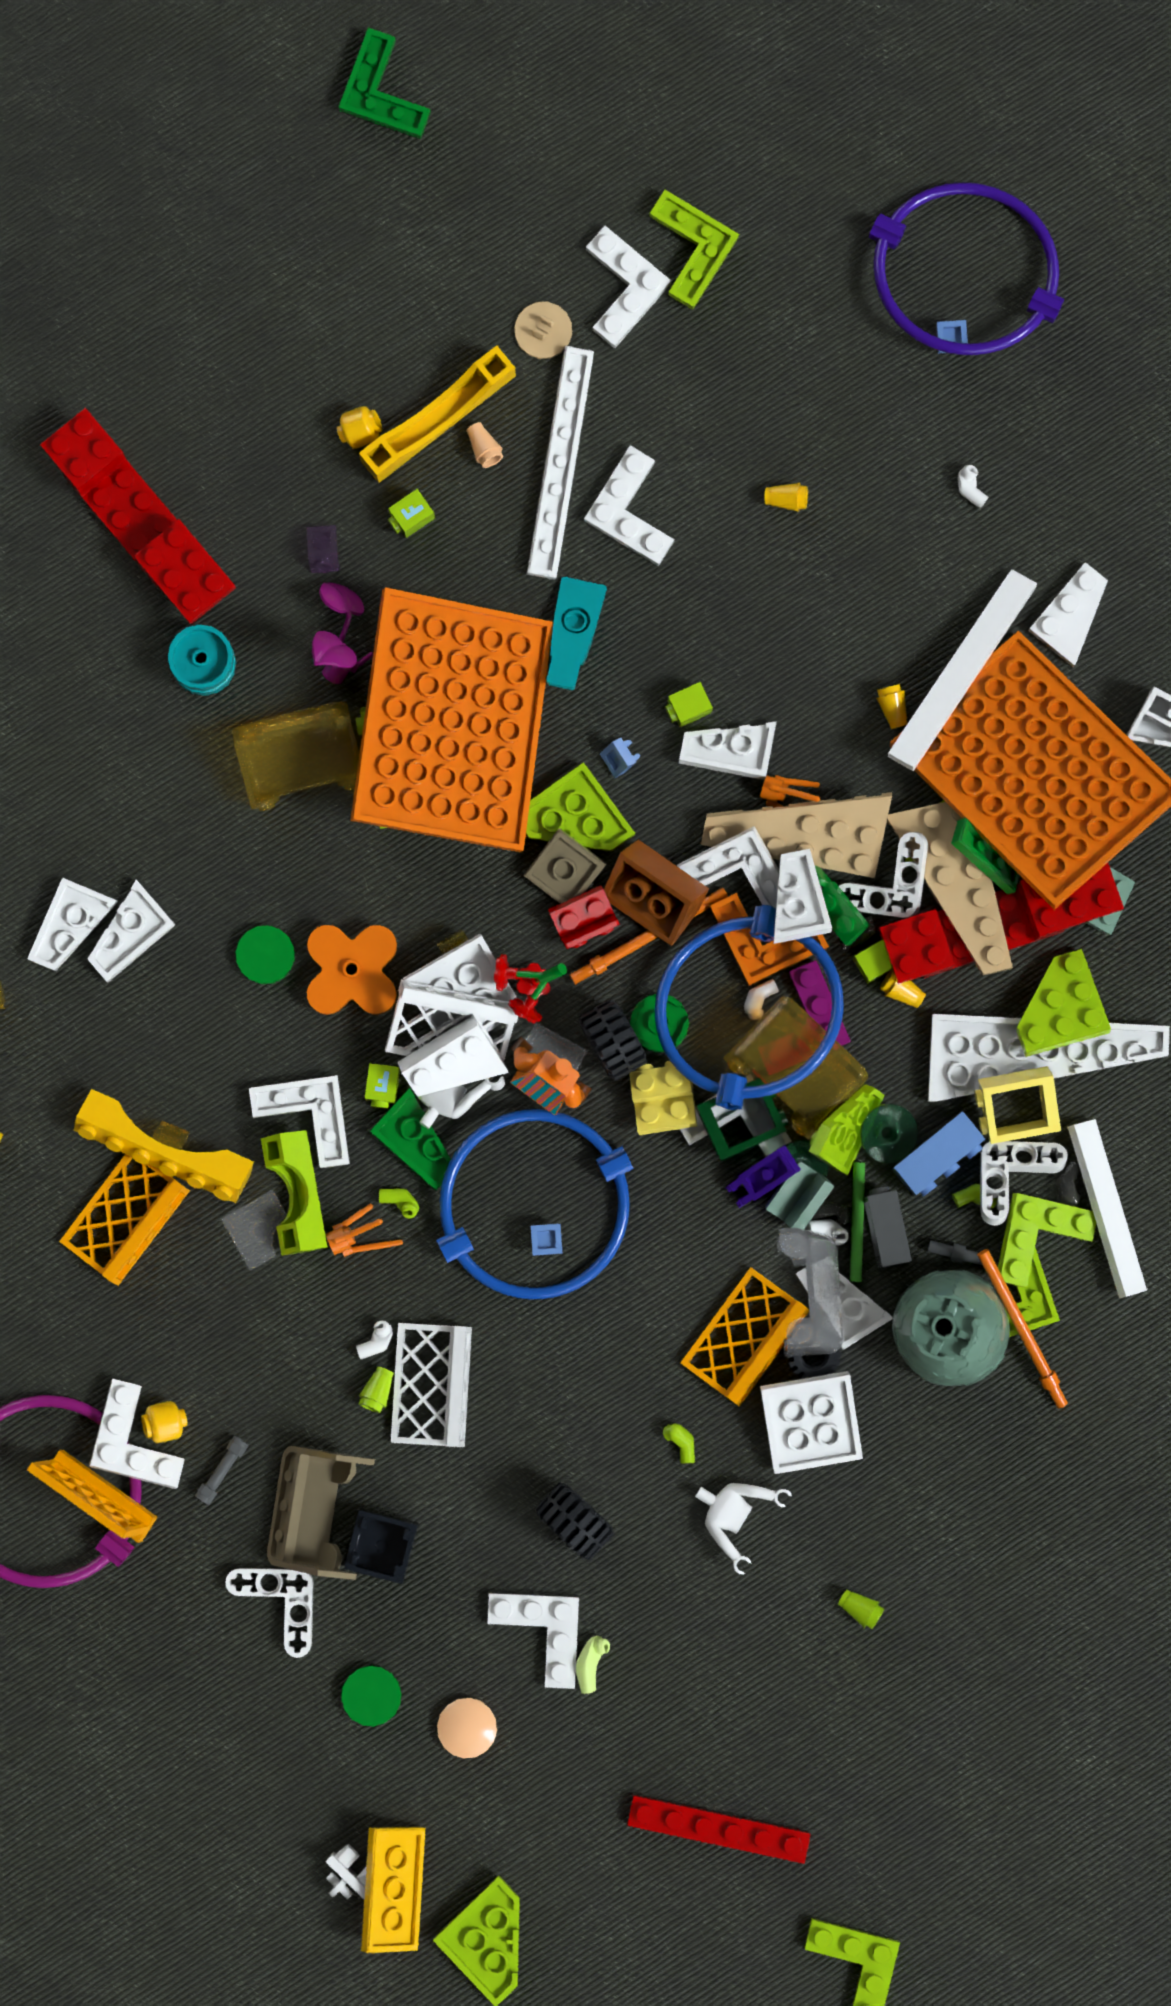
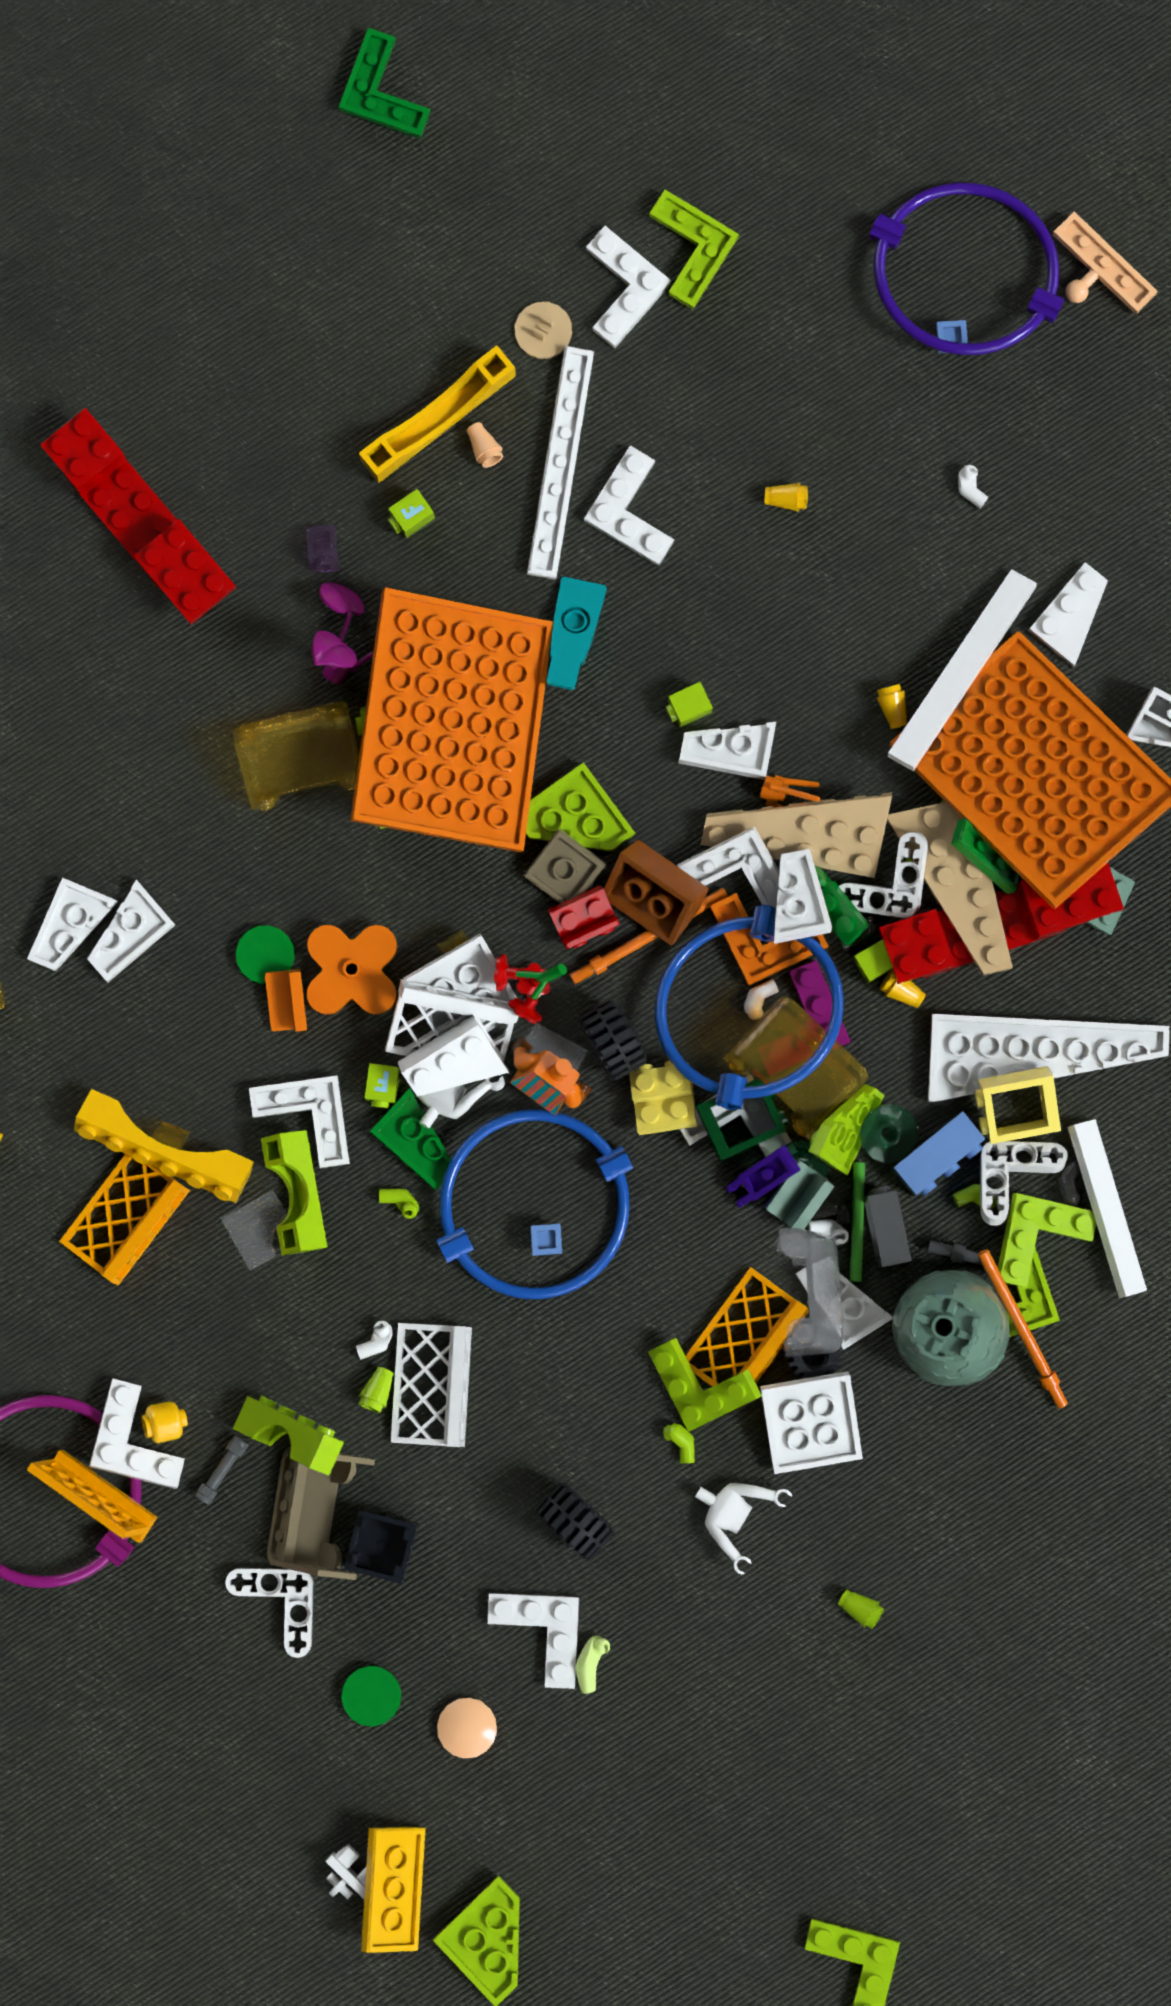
(204, 677): teal wheel -> none
(286, 1000): none -> orange panel
(309, 1445): none -> lime arch
(342, 1238): orange plant -> none
(359, 427): yellow head -> none
(619, 757): medium blue tile -> none
(644, 1024): green tile -> none
(693, 1403): none -> lime plate
(718, 1829): red plate -> none
(1063, 1007): lime plate -> none
(1103, 264): none -> light nougat plate

